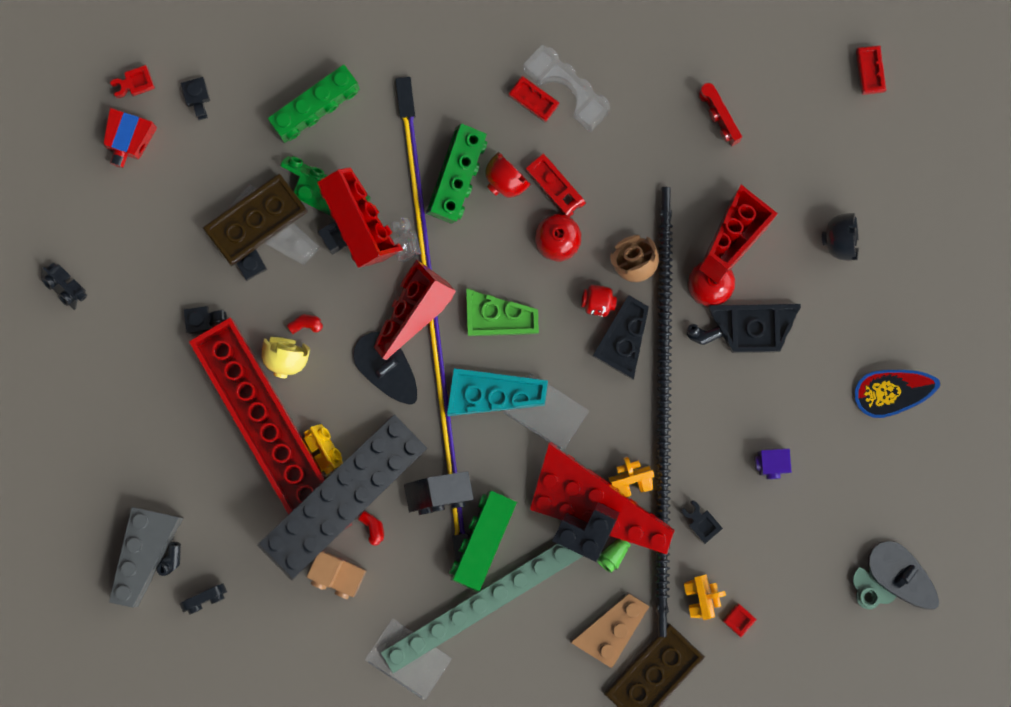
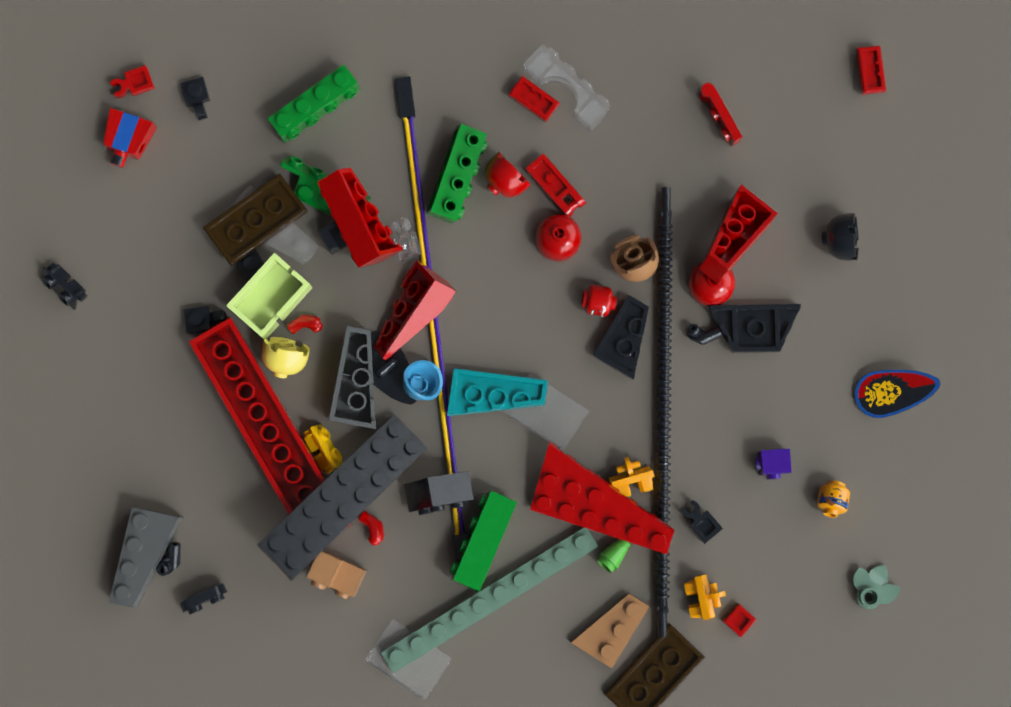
(269, 296): none -> yellowish green piece
(354, 388): none -> dark grey wedge
(422, 380): none -> dark azure helmet
(498, 317): bright green wing -> none
(584, 537): black brick -> none
(833, 498): none -> light orange head
(902, 575): black shield -> none

